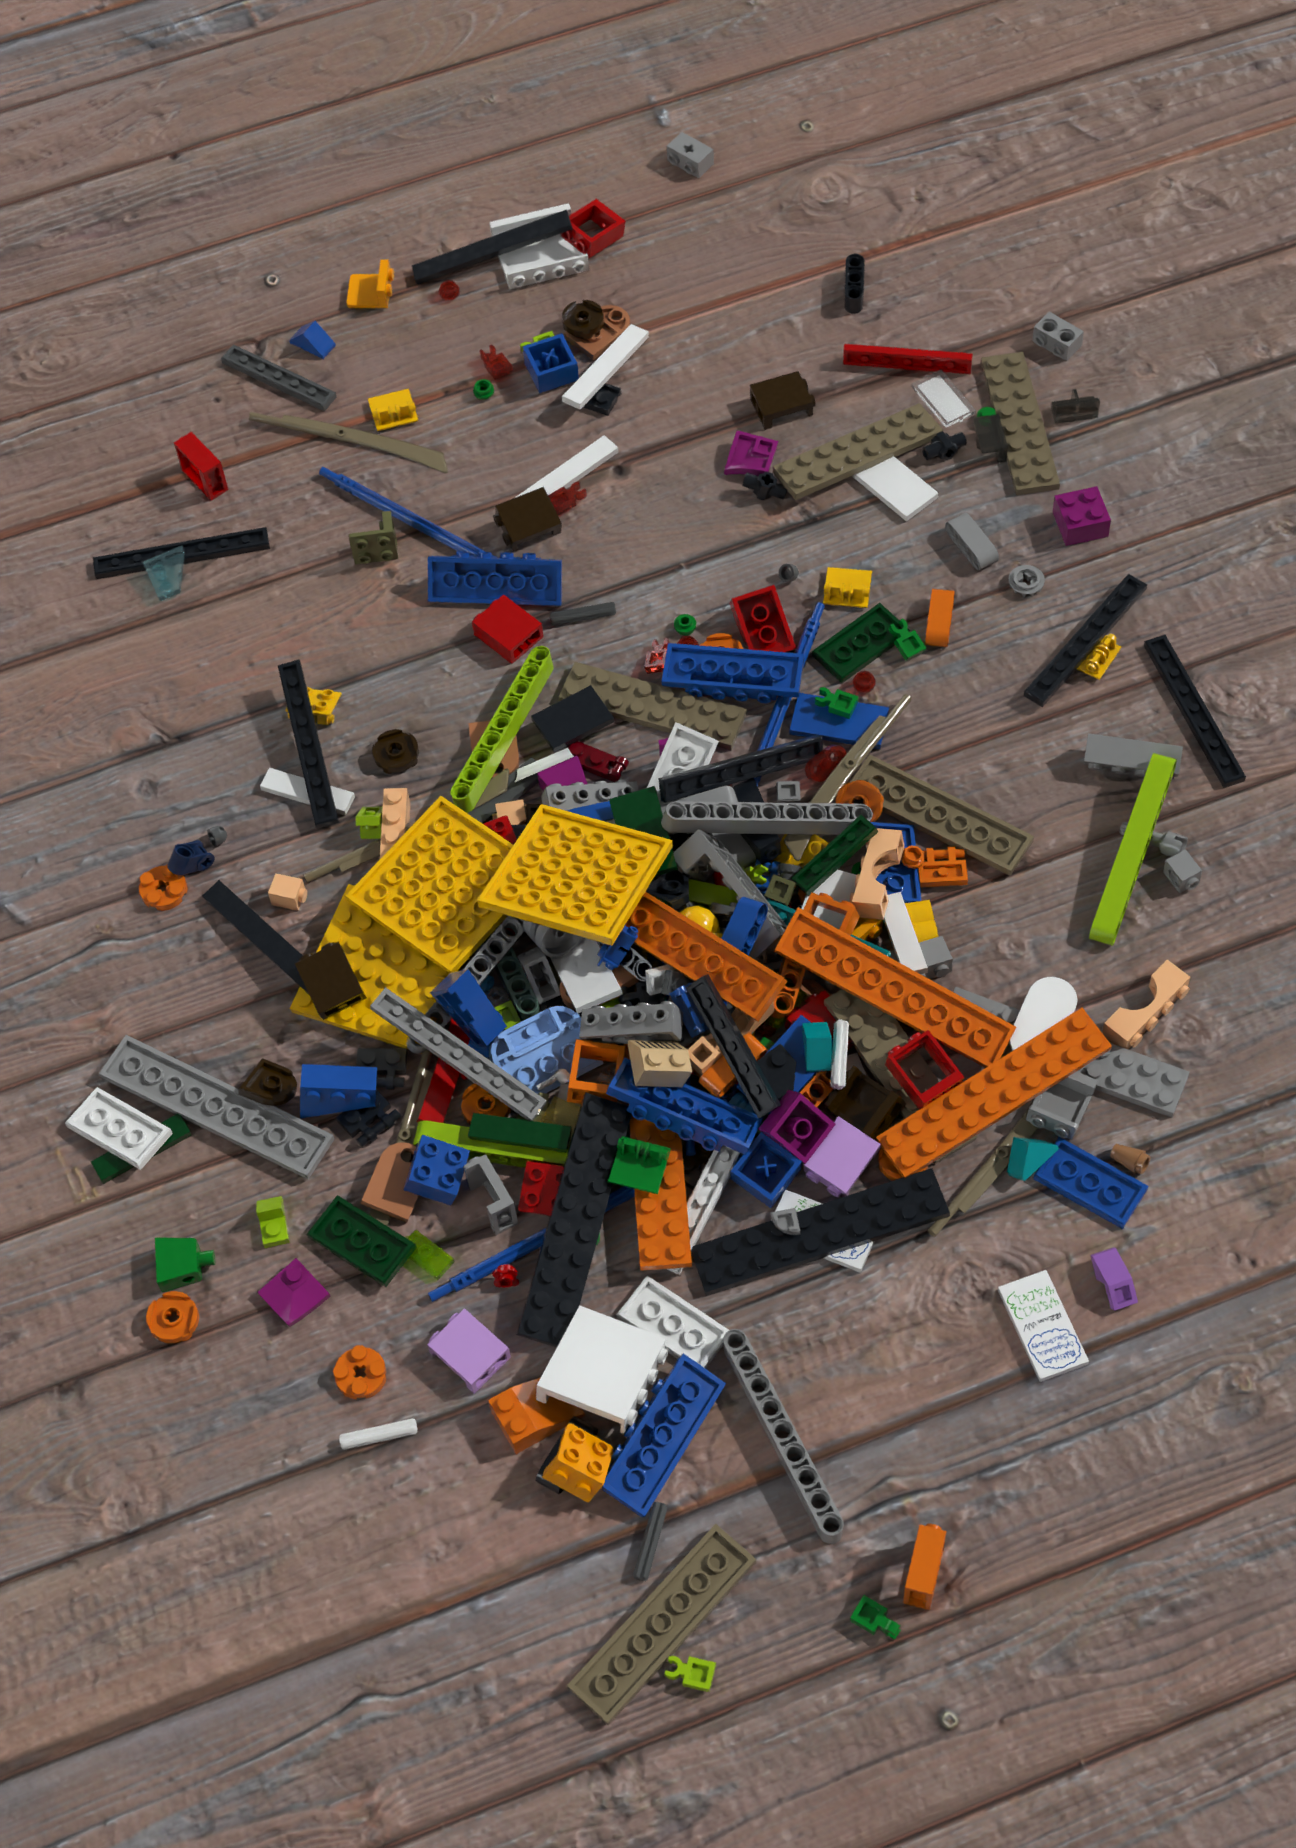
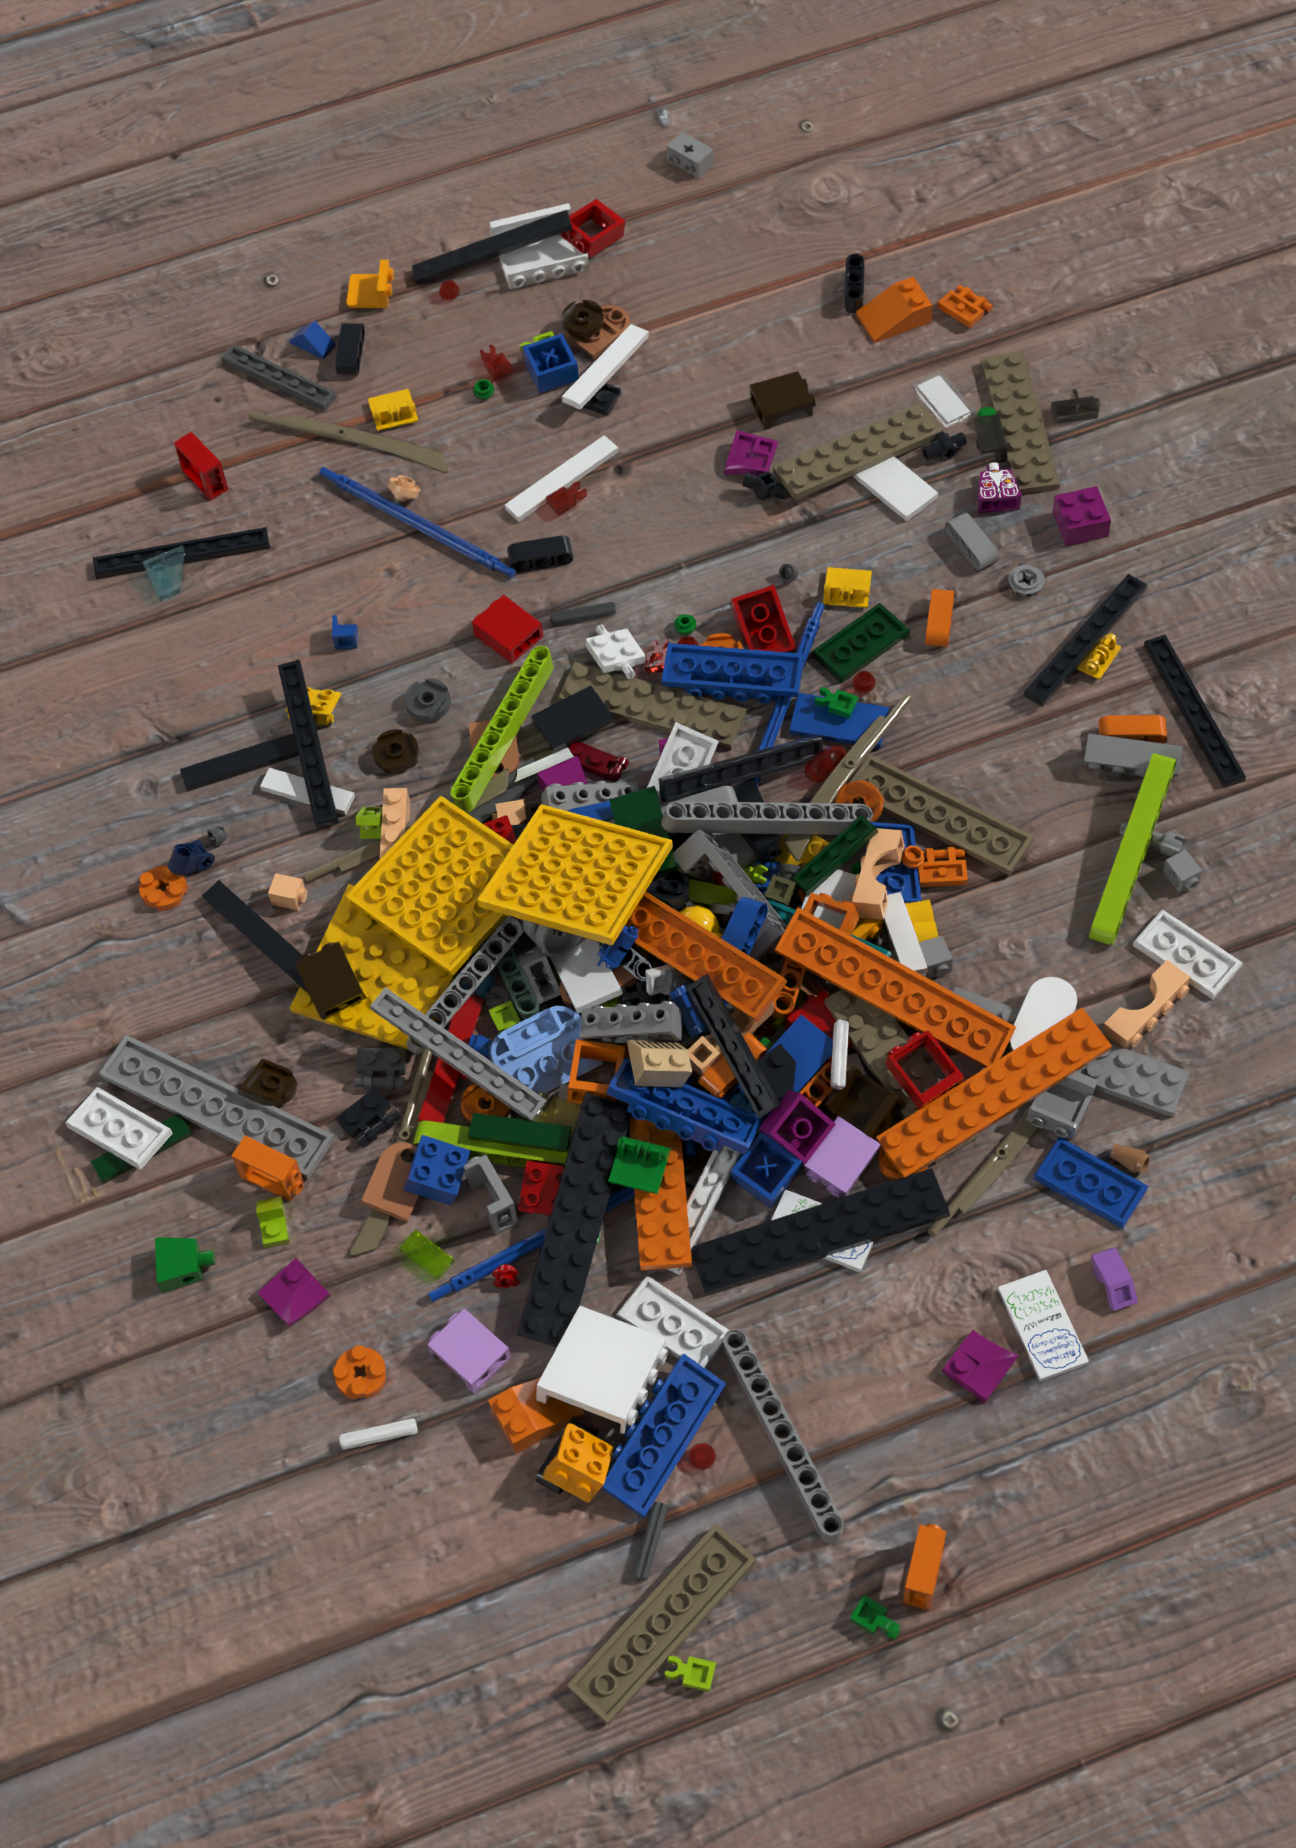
(182, 1327): orange plate -> none
(239, 762): none -> black tile
(268, 1168): none -> orange window
(336, 1089): blue wedge -> none
(344, 635): none -> blue panel
(350, 348): none -> black beam
(361, 1241): dark green tile -> none
(376, 544): olive bracket -> none
(403, 488): none -> light nougat plate
(428, 711): none -> dark grey plate
(469, 1007): blue wedge -> none
(488, 577): blue plate -> none
(526, 518): dark brown panel -> none
(540, 553): none -> black beam
(561, 1075): white hand -> none
(615, 651): none -> white plate
(702, 1456): none -> clear red plate
(786, 1221): light grey tile -> none
(788, 791): light grey tile -> none
(817, 1046): teal slope -> none
(896, 310): none -> orange slope
(907, 358): red plate -> none
(907, 642): green plate -> none
(963, 310): none -> orange plate
(979, 1365): none -> magenta plate
(998, 490): none -> magenta torso
(1028, 1156): teal slope -> none
(1057, 336): light grey brick -> none
(1136, 727): none -> orange beam
(1202, 960): none -> white tile

